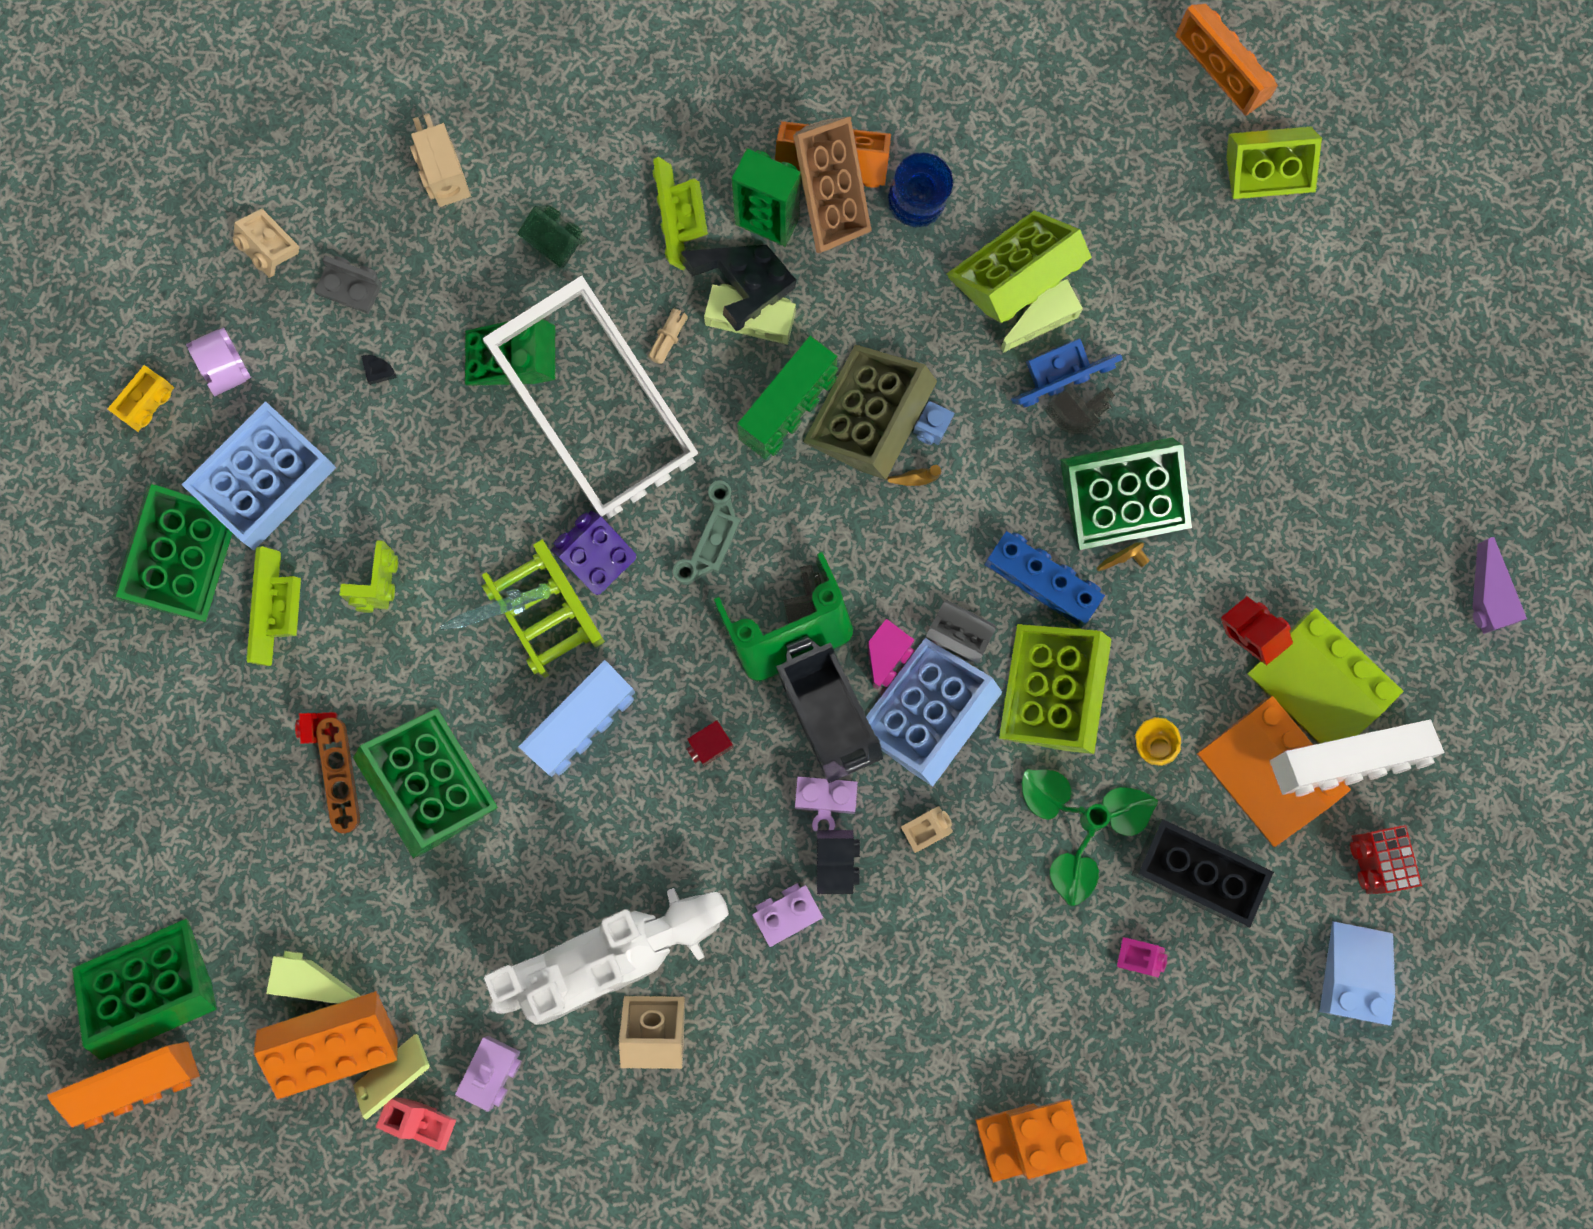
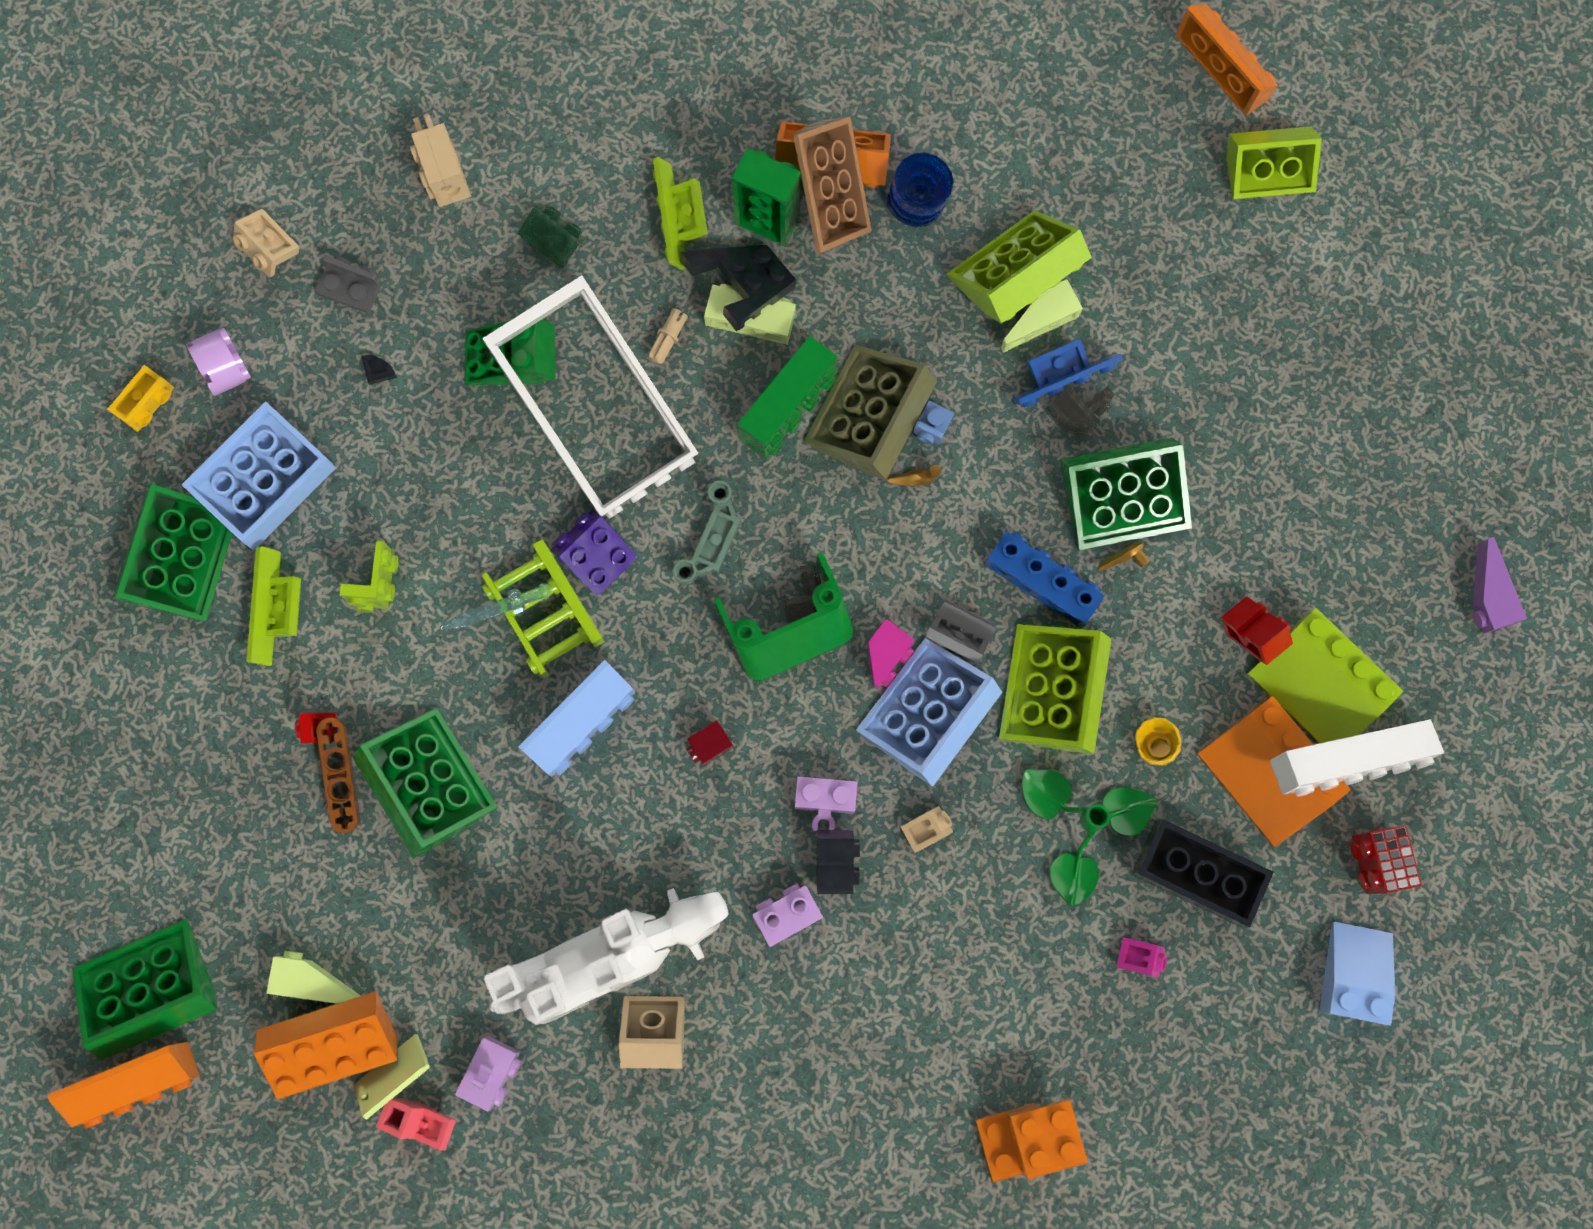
(828, 710): black container -> none

